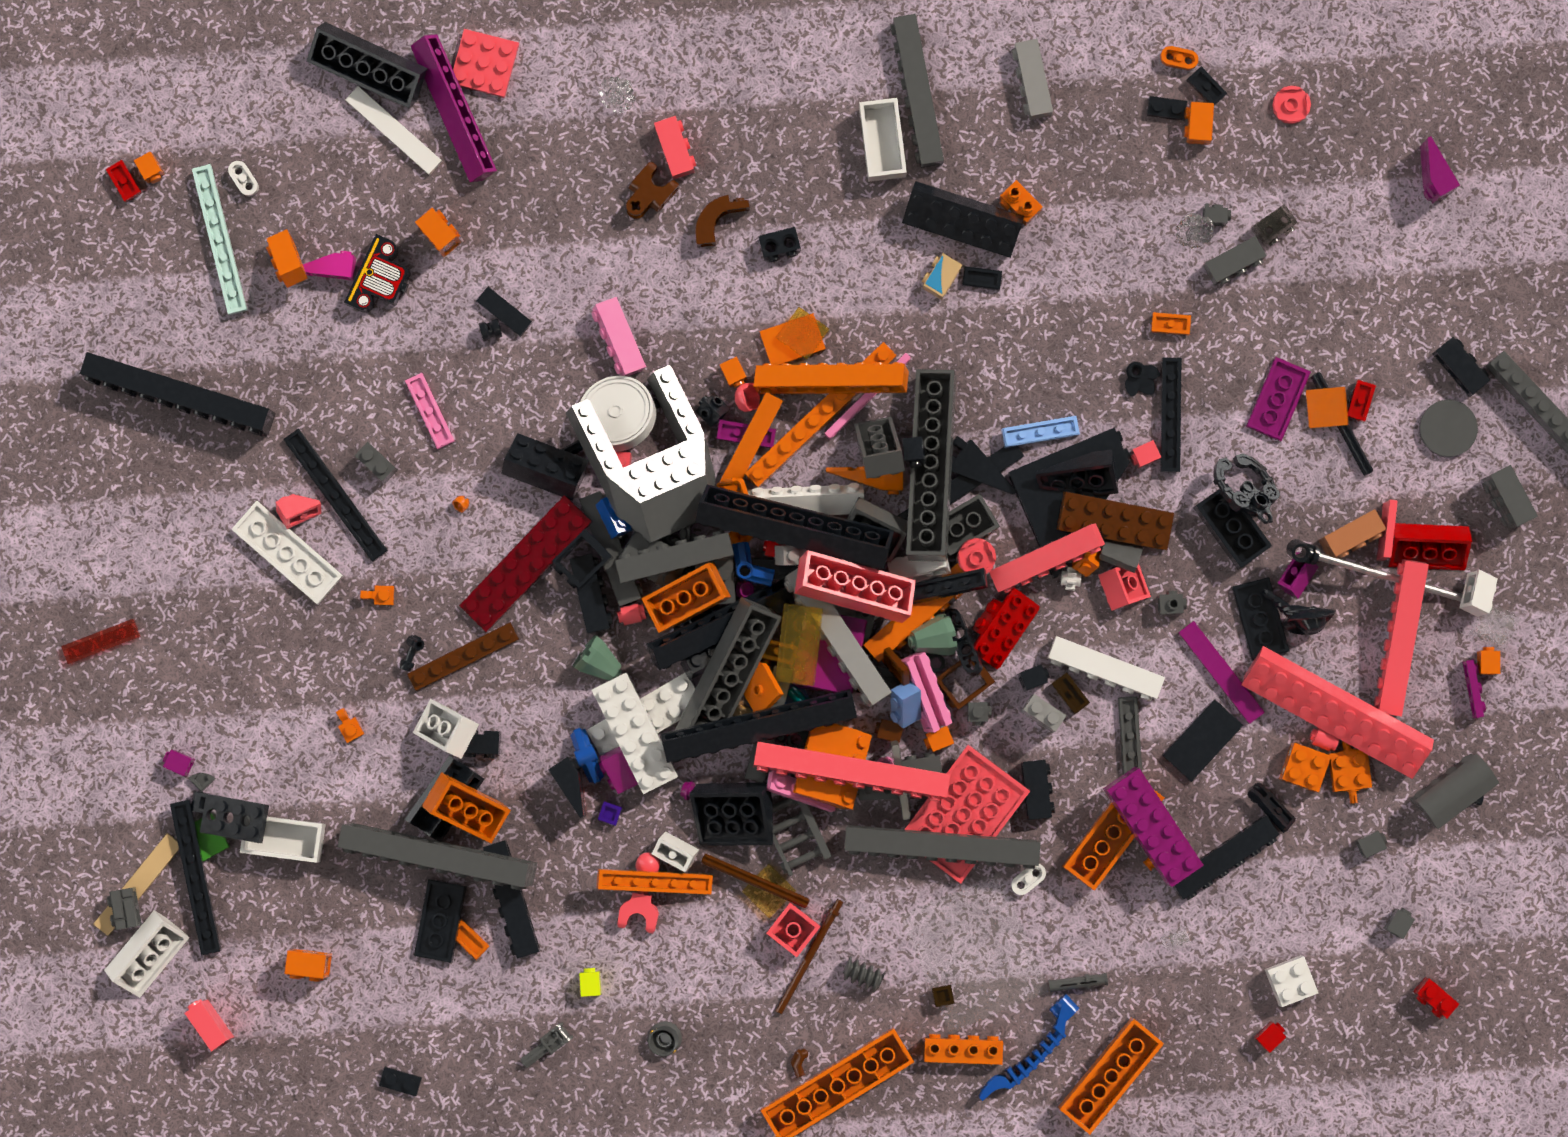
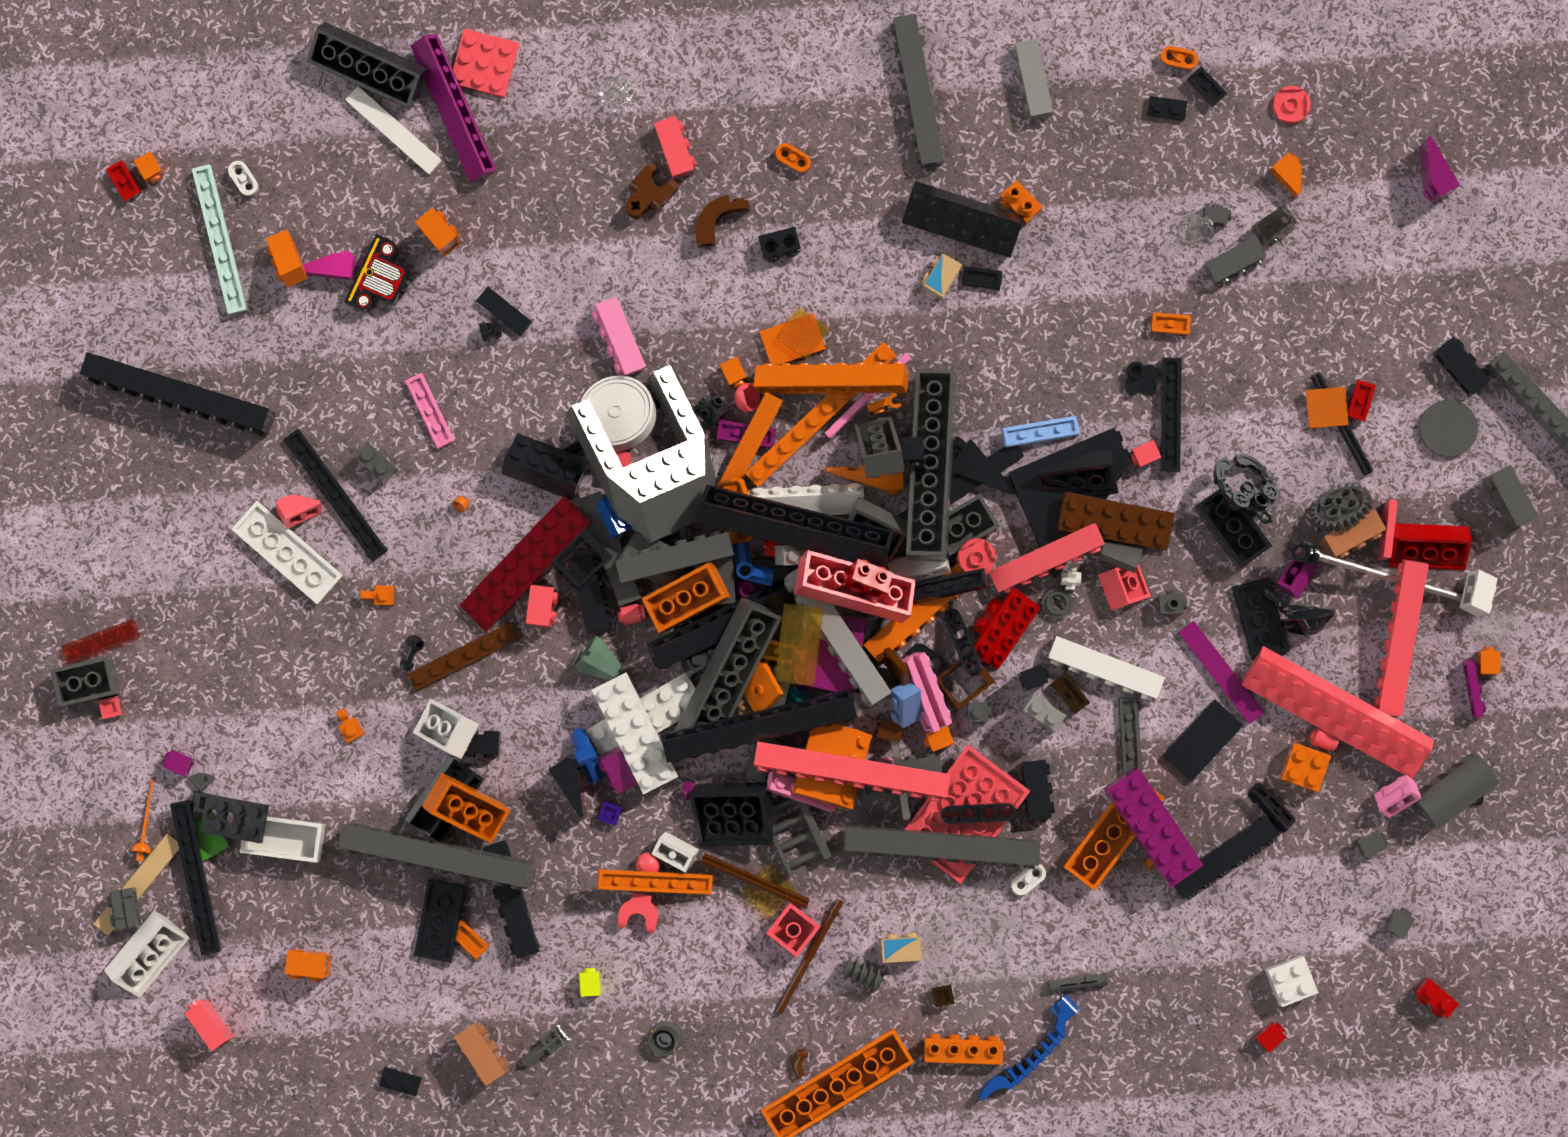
(85, 682): none -> dark grey brick
(110, 707): none -> coral plate
(142, 848): none -> orange sword
(482, 1053): none -> nougat brick
(542, 606): none -> coral brick
(793, 158): none -> orange plate
(869, 578): none -> brick
(879, 406): none -> orange plate
(882, 139): white piece -> none
(902, 948): none -> tan brick
(934, 636): sand green cone -> none
(978, 810): none -> black beam
(1066, 604): none -> dark grey gear
(1087, 564): orange brick -> none
(1110, 1075): orange brick -> none
(1199, 123): orange brick -> none
(1278, 399): magenta tile -> none
(1289, 173): none -> orange slope
(1341, 507): none -> dark grey gear
(1350, 771): orange plate -> none
(1397, 796): none -> bright pink brick

